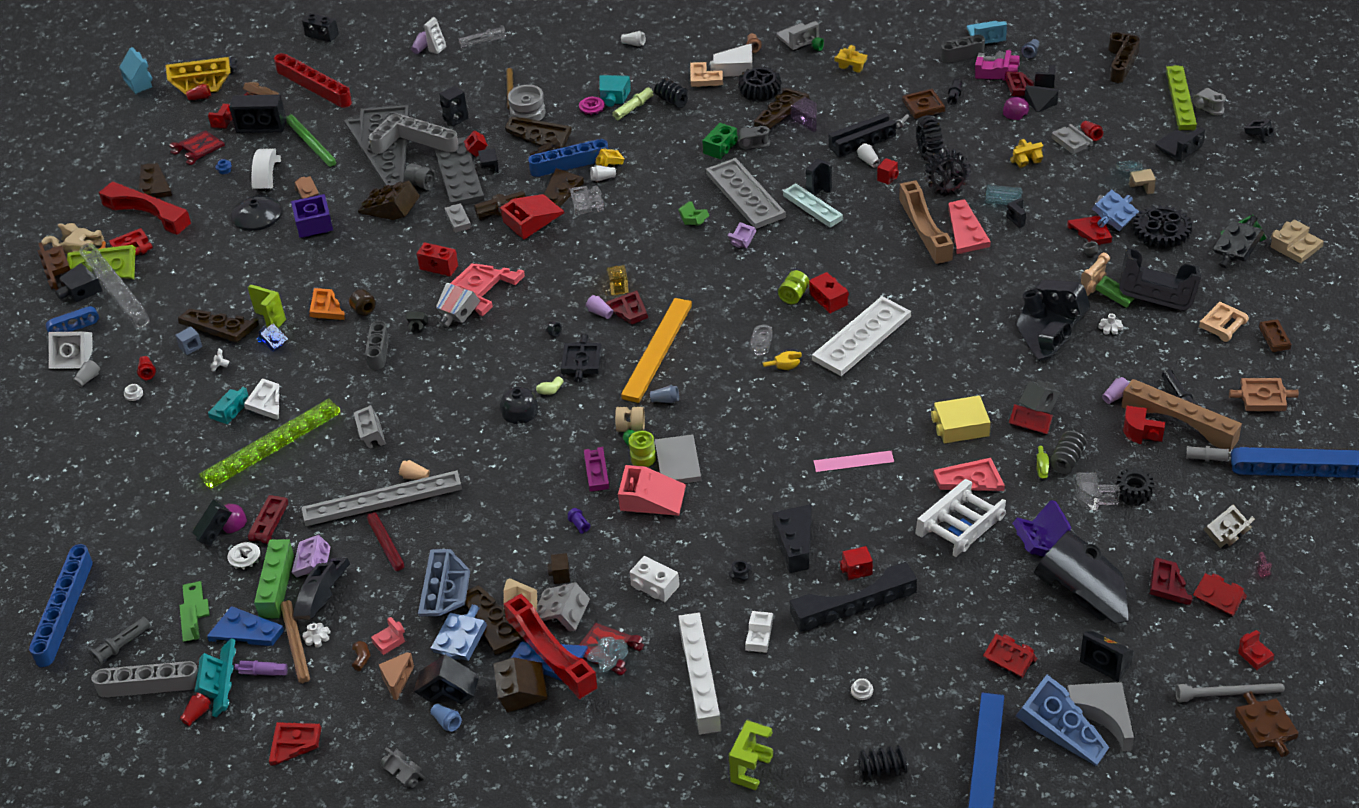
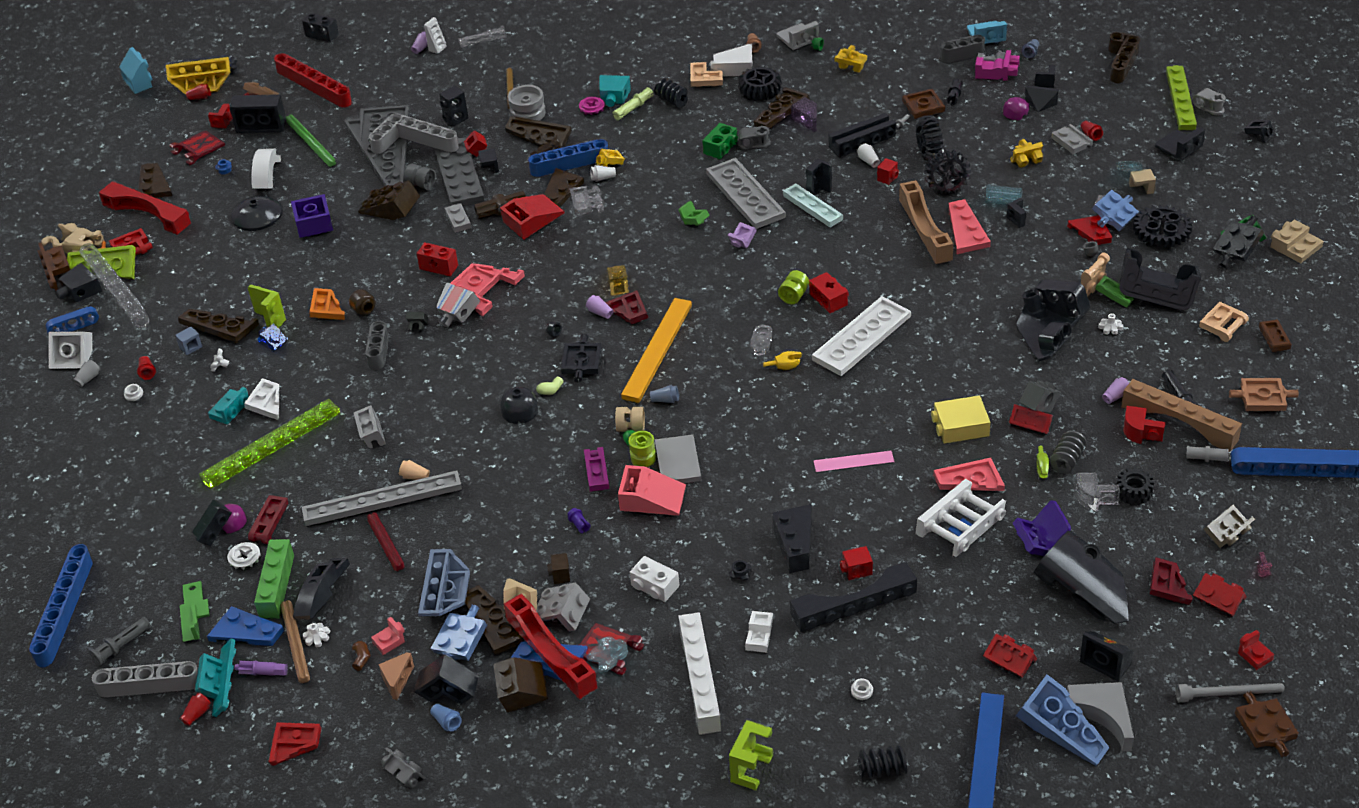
(306, 187): nougat bracket -> none
(309, 553): lavender bracket -> none
(635, 38): white cone -> none
(1017, 82): dark red wing -> none

